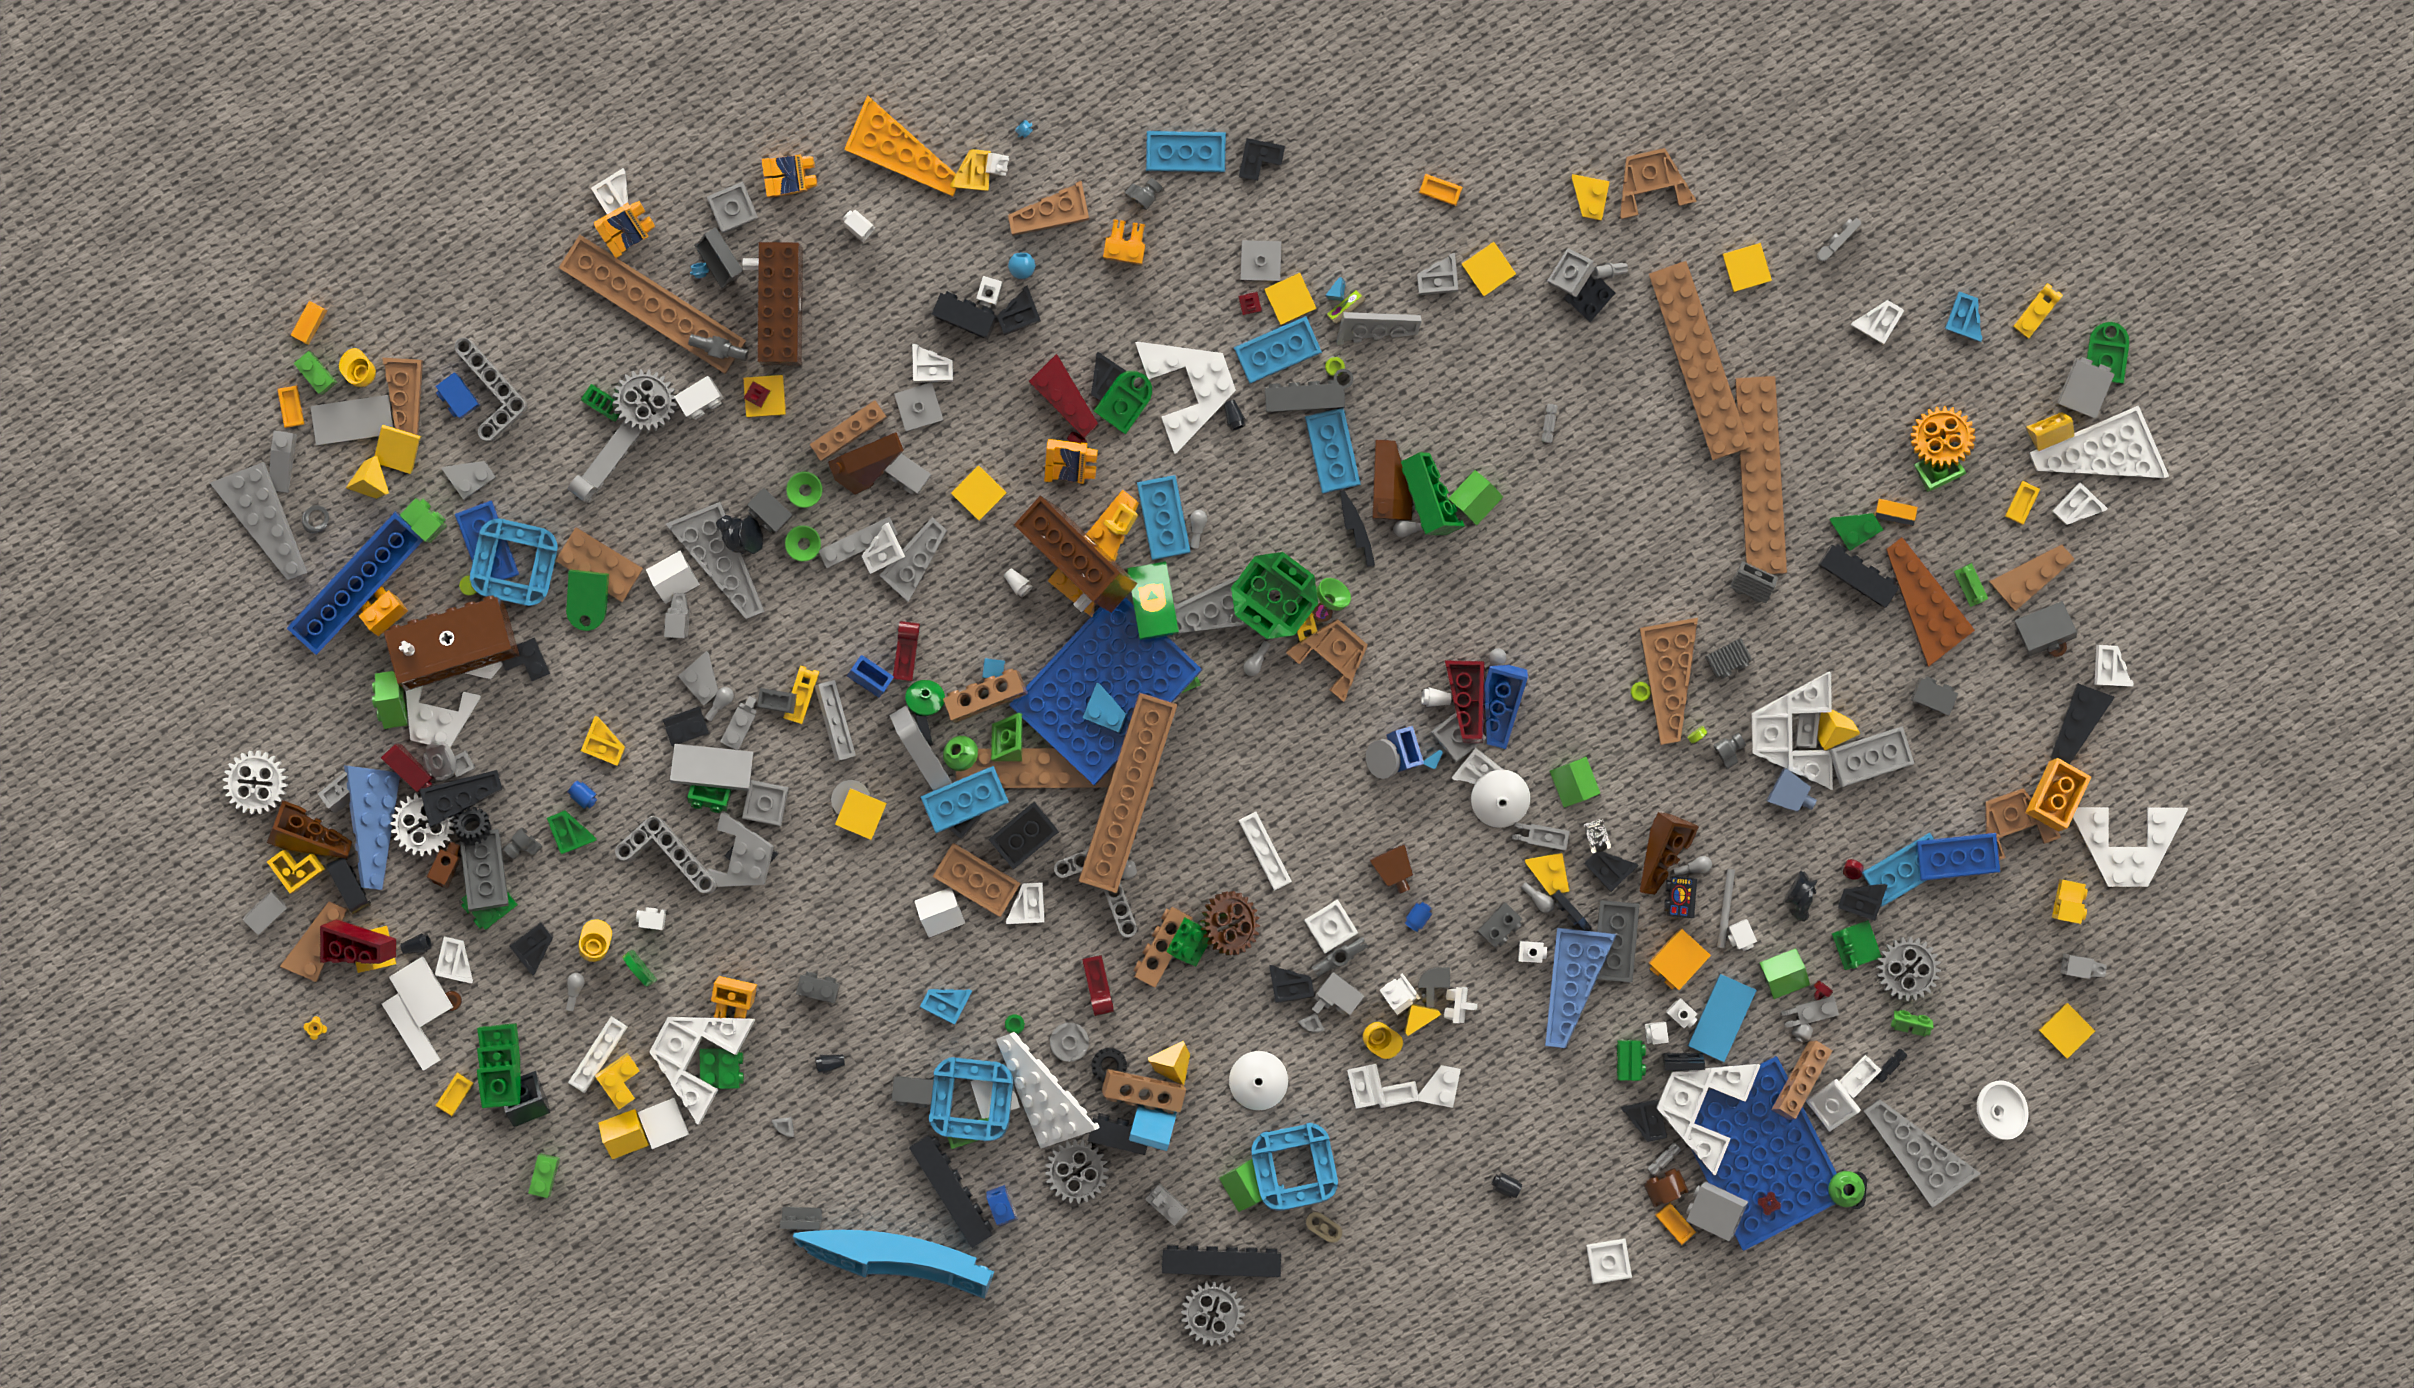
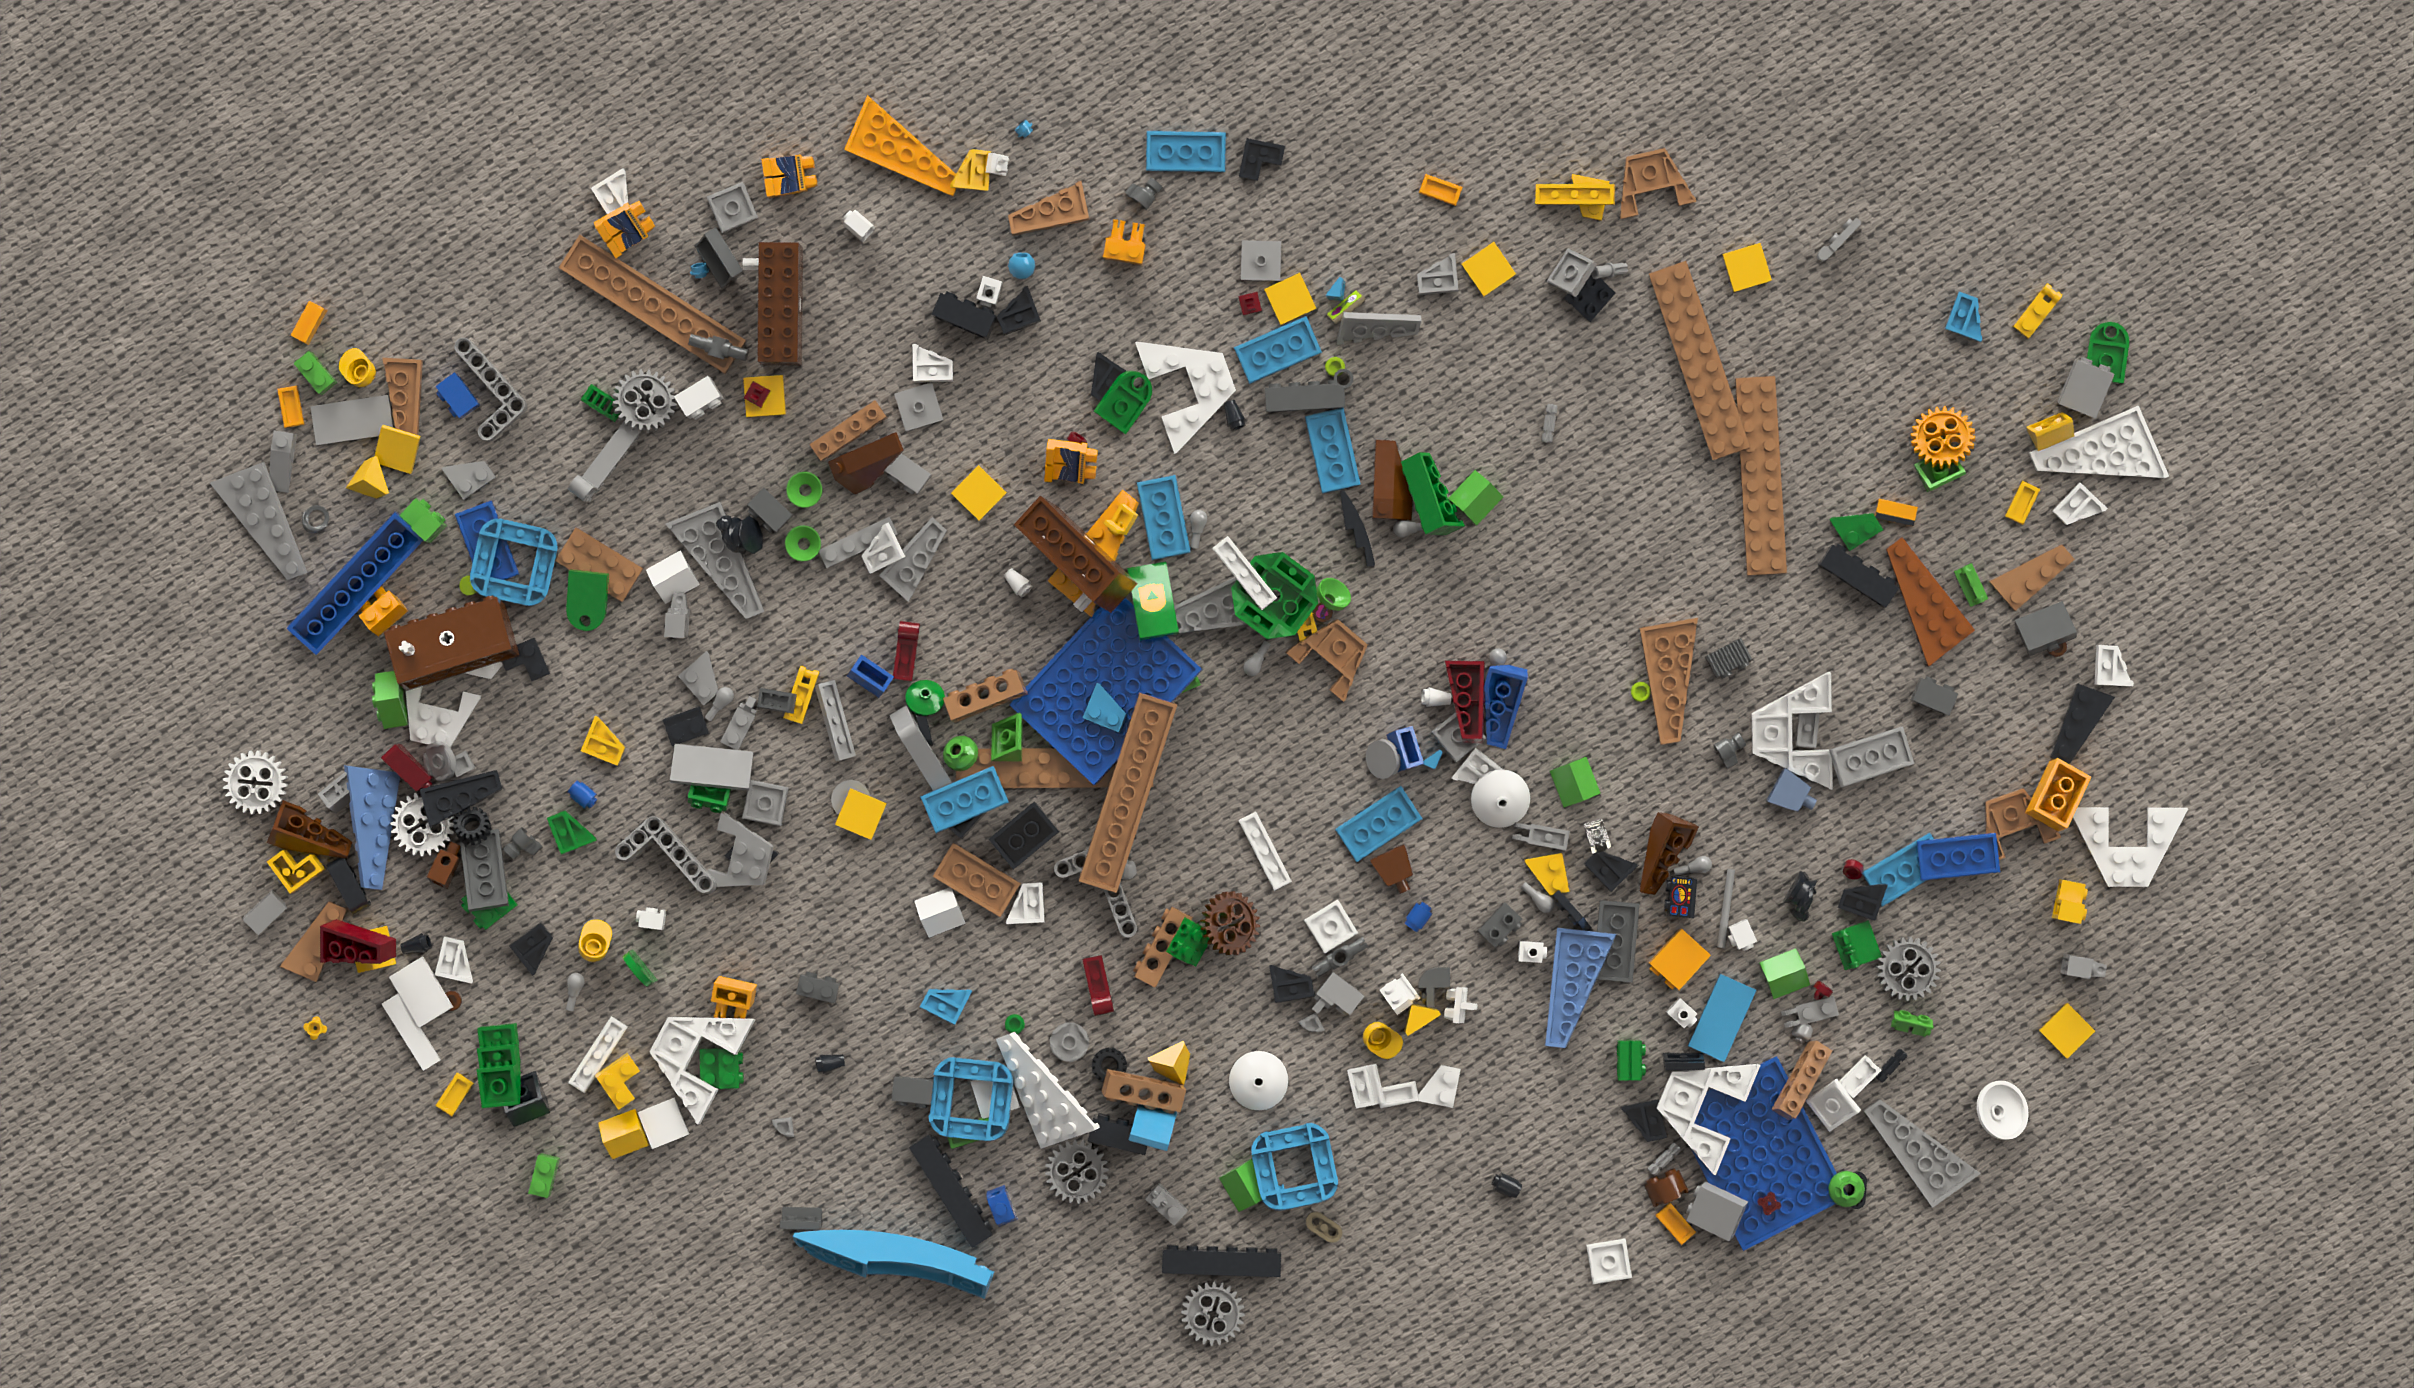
(993, 668): dark azure slope -> none
(1061, 392): dark red wedge -> none
(1244, 573): none -> white tile
(1378, 823): none -> dark azure tile
(1575, 194): none -> yellow plate
(1656, 1033): white brick -> none
(1697, 735): lime tile -> none
(1753, 582): dark grey brick -> none
(1835, 729): yellow slope -> none
(1879, 321): white wing -> none

